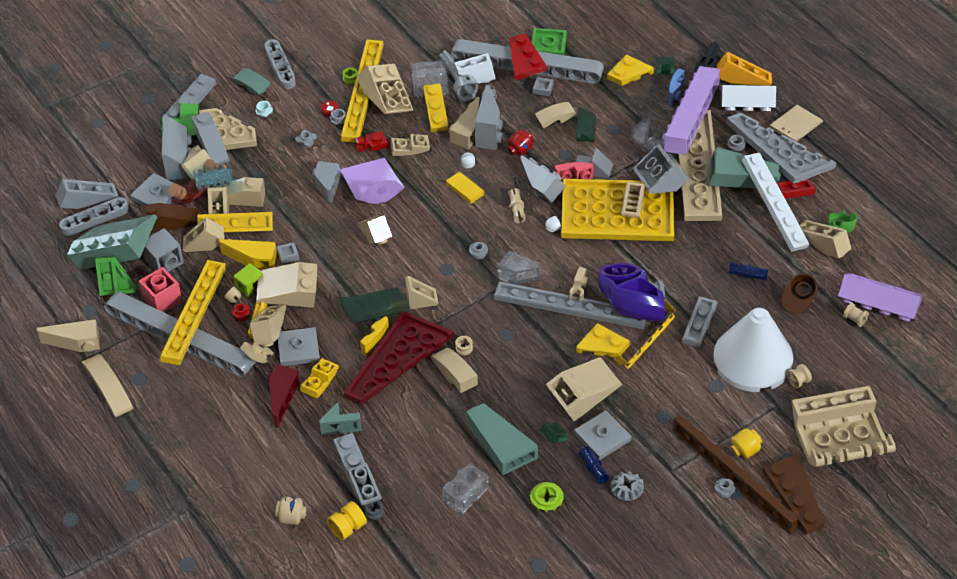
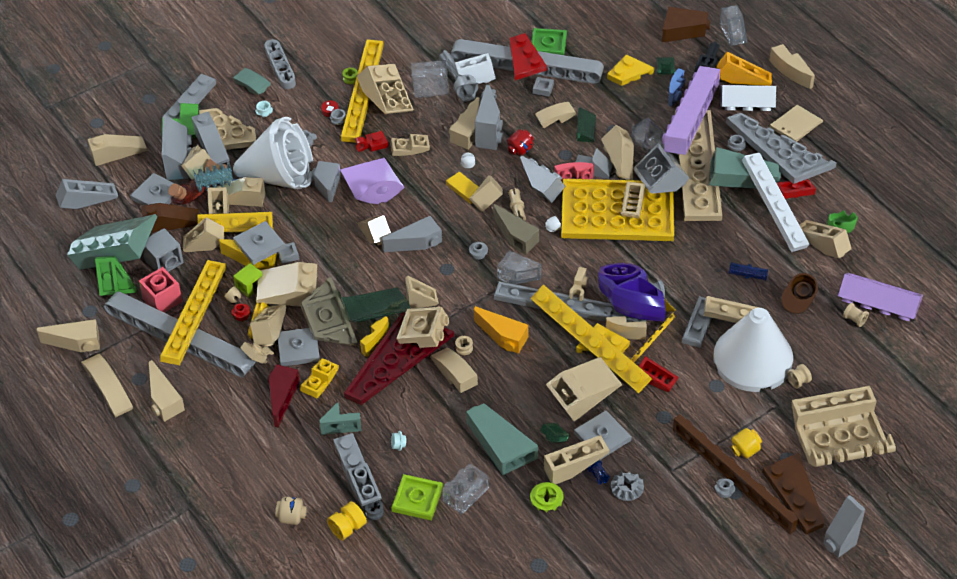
(93, 214): light grey beam -> none
(114, 147): none -> tan slope
(164, 397): none -> tan slope
(259, 242): none -> light grey plate
(278, 156): none -> white cone
(327, 315): none -> dark tan wing
(398, 441): none -> light aqua plate
(415, 236): none -> light grey slope
(417, 497): none -> lime tile
(423, 326): none -> tan plate
(435, 107): yellow plate -> none
(486, 193): none -> tan slope
(503, 330): none -> light orange slope
(517, 232): none -> dark tan slope
(574, 459): none -> tan slope
(591, 339): none -> yellow plate
(620, 149): none -> tan slope
(628, 330): none -> tan slope
(653, 367): none -> red slope
(684, 24): none -> reddish brown slope
(725, 309): none -> tan plate
(733, 25): none -> clear slope
(792, 66): none -> tan slope
(845, 527): none -> light grey slope

